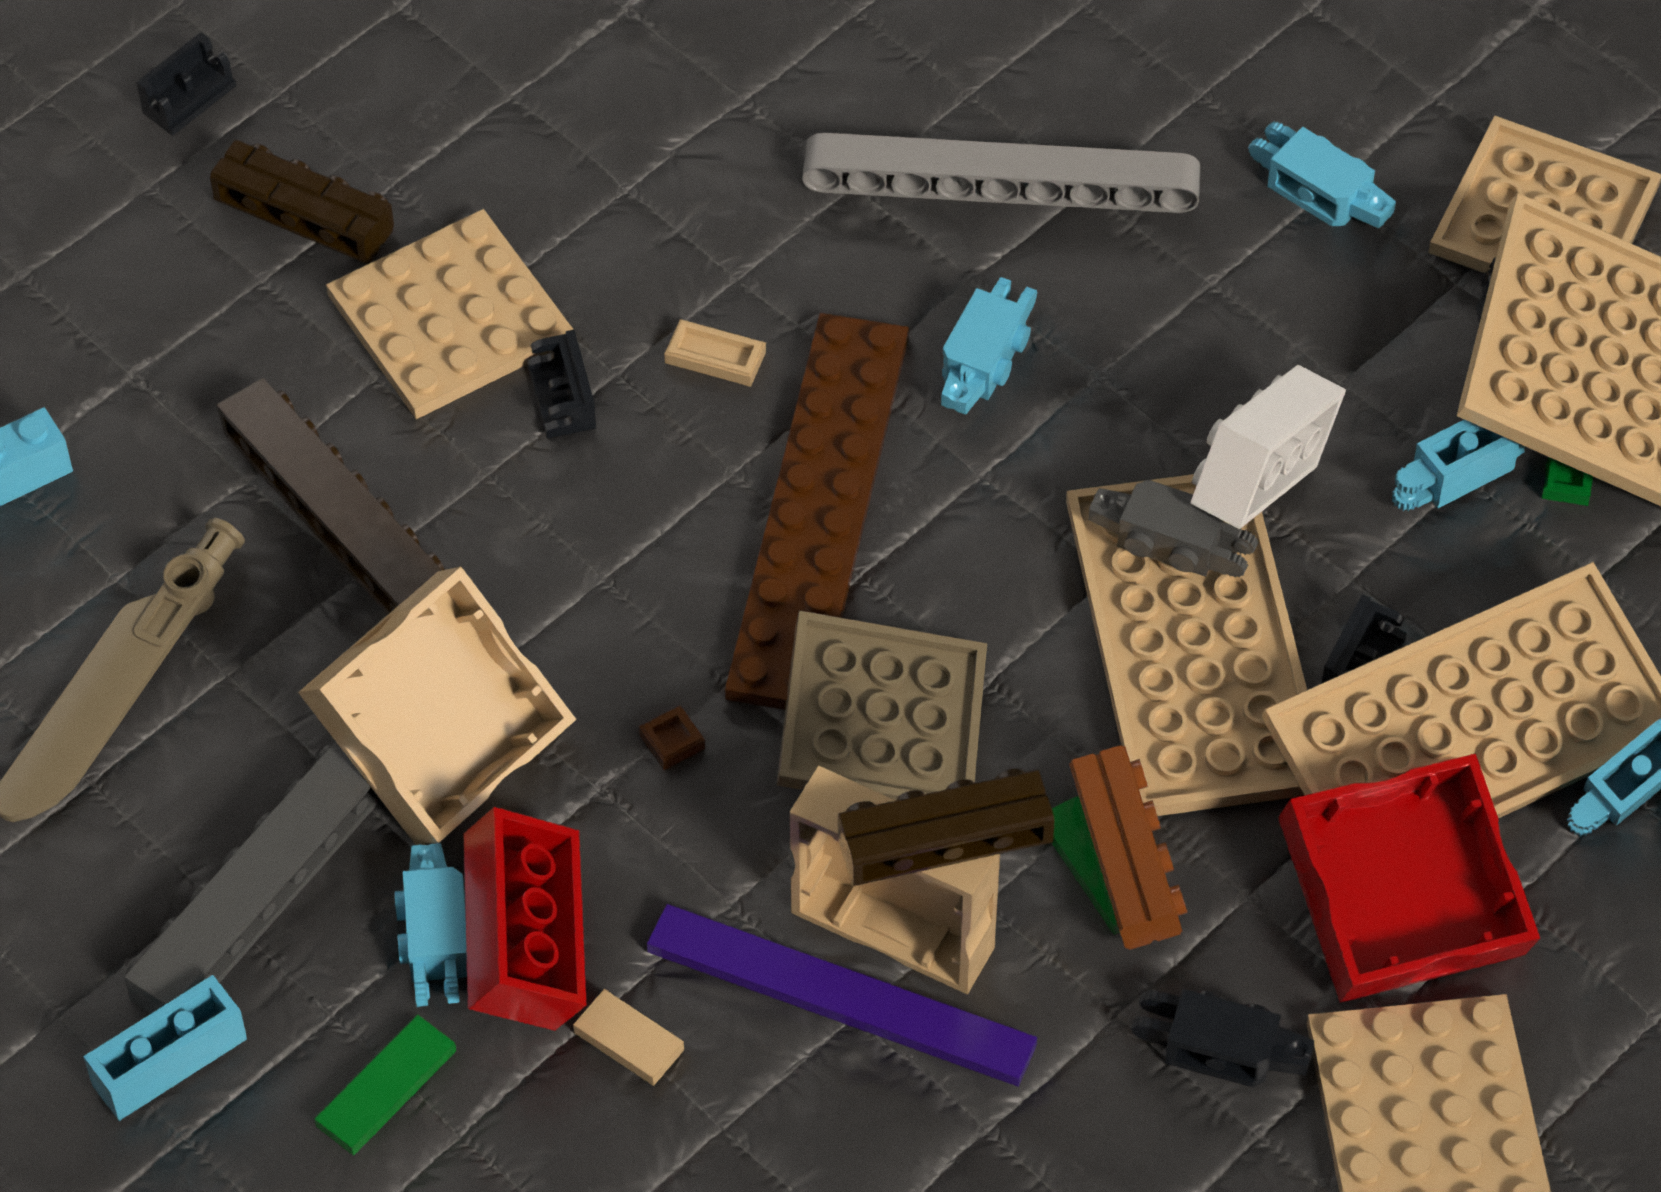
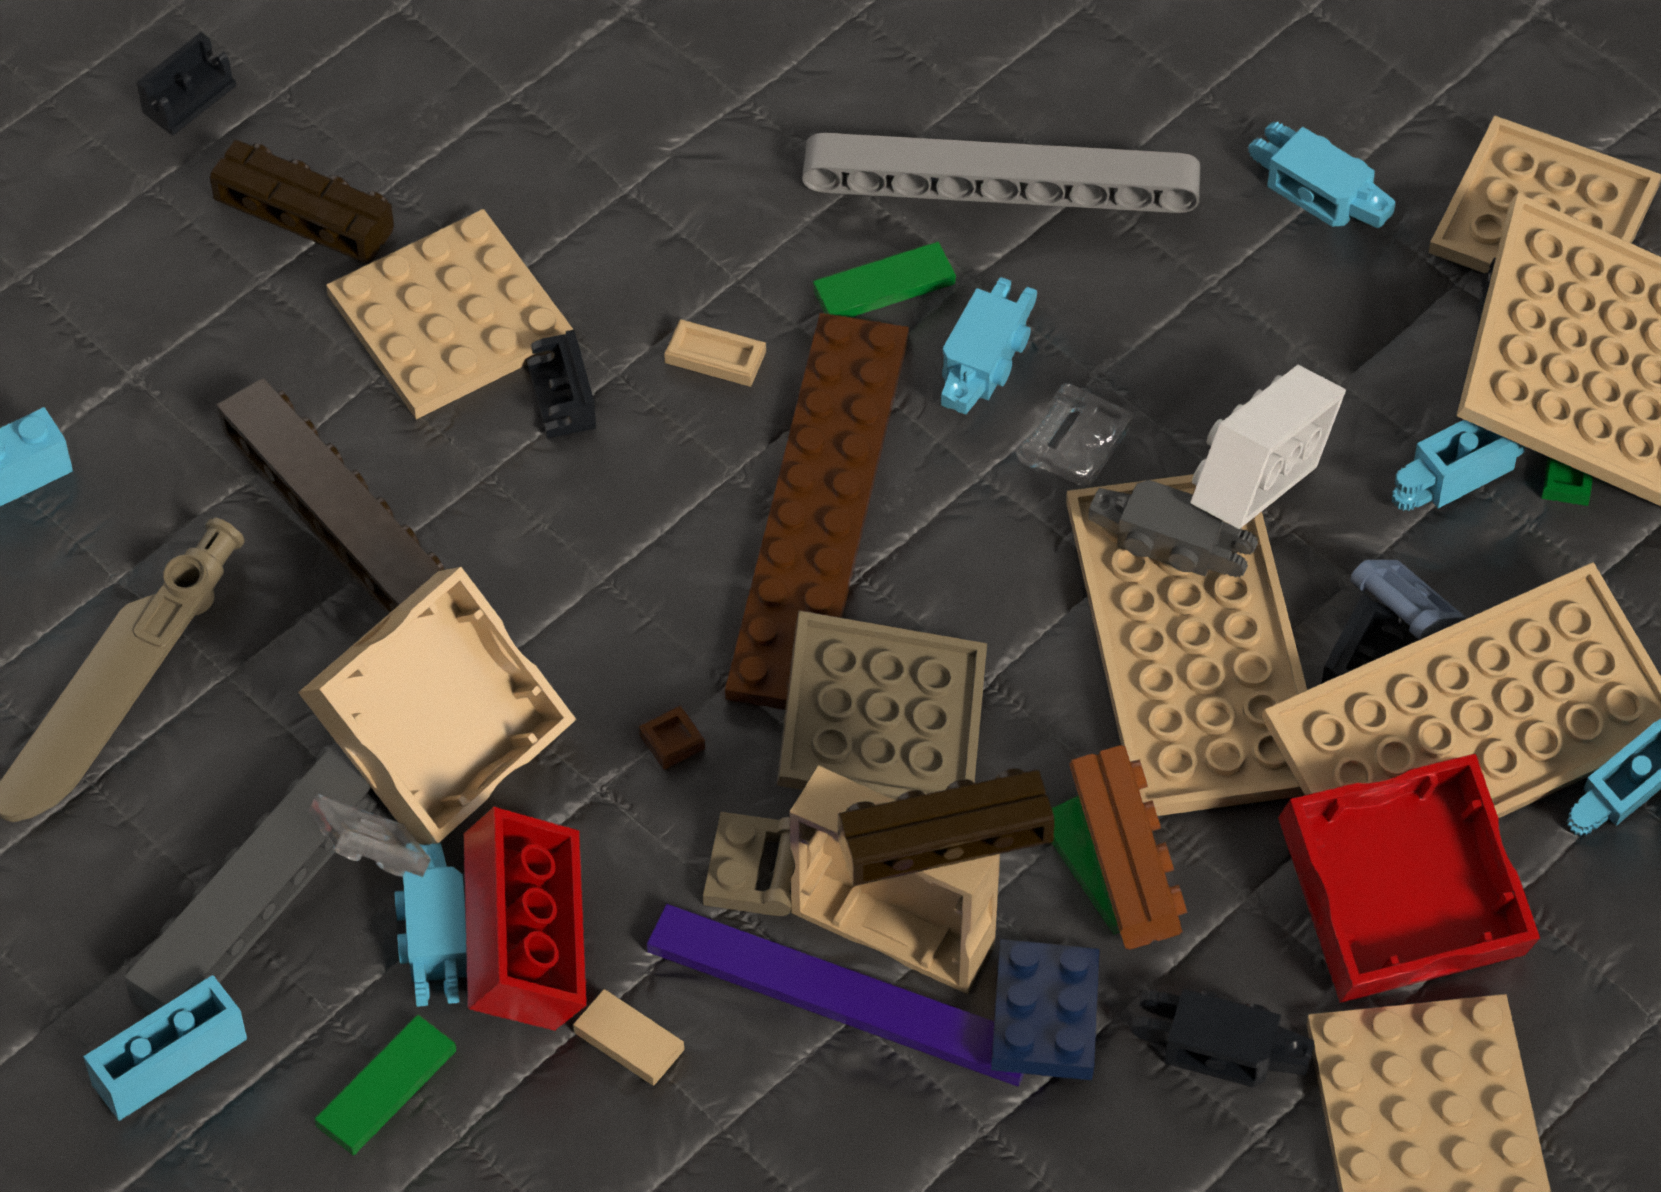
(369, 835): none -> clear plate
(738, 863): none -> dark tan plate
(885, 281): none -> green tile
(1045, 1009): none -> dark blue plate
(1086, 443): none -> clear plate
(1406, 596): none -> sand blue plate

